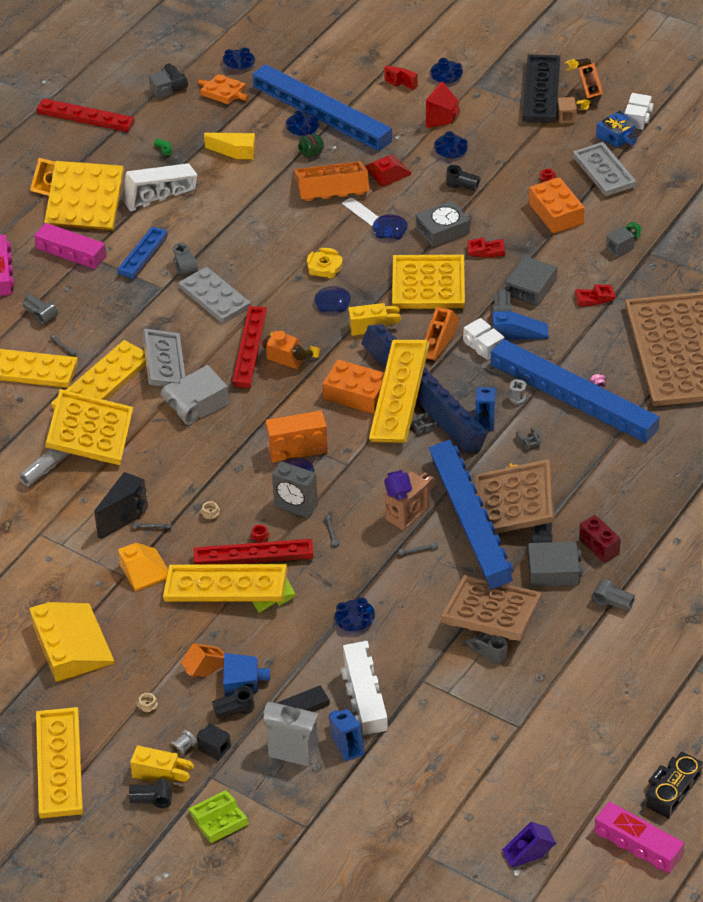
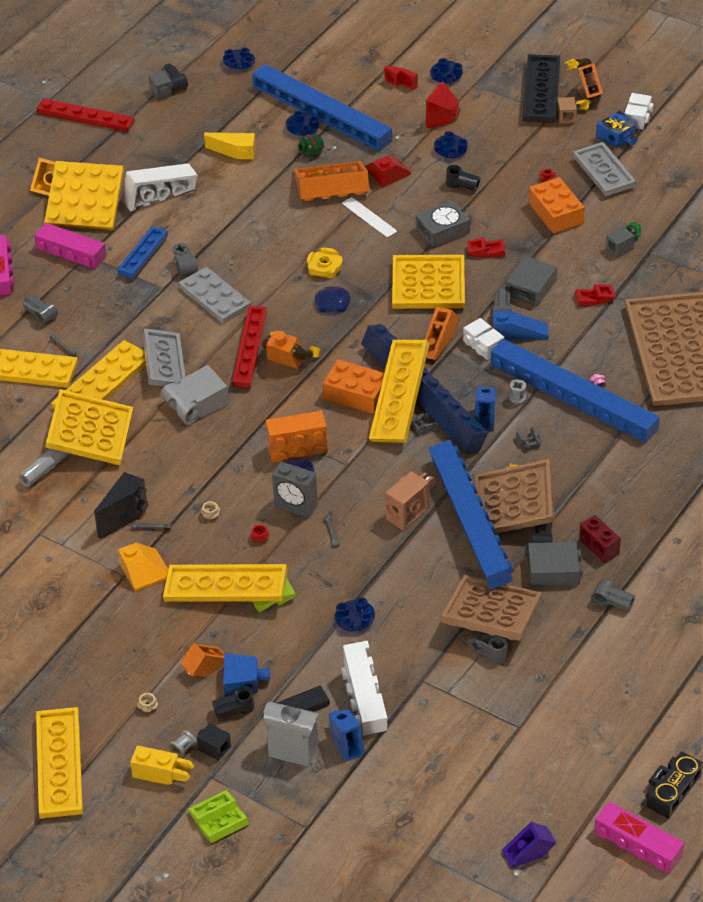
(70, 638): yellow slope -> none
(158, 793): black piece -> none
(165, 146): green arm -> none
(223, 89): orange plate -> none
(254, 552): red plate -> none
(372, 314): yellow hinge -> none
(390, 226): clear blue dish -> none
(398, 484): dark purple head -> none
(433, 546): dark grey hinge -> none

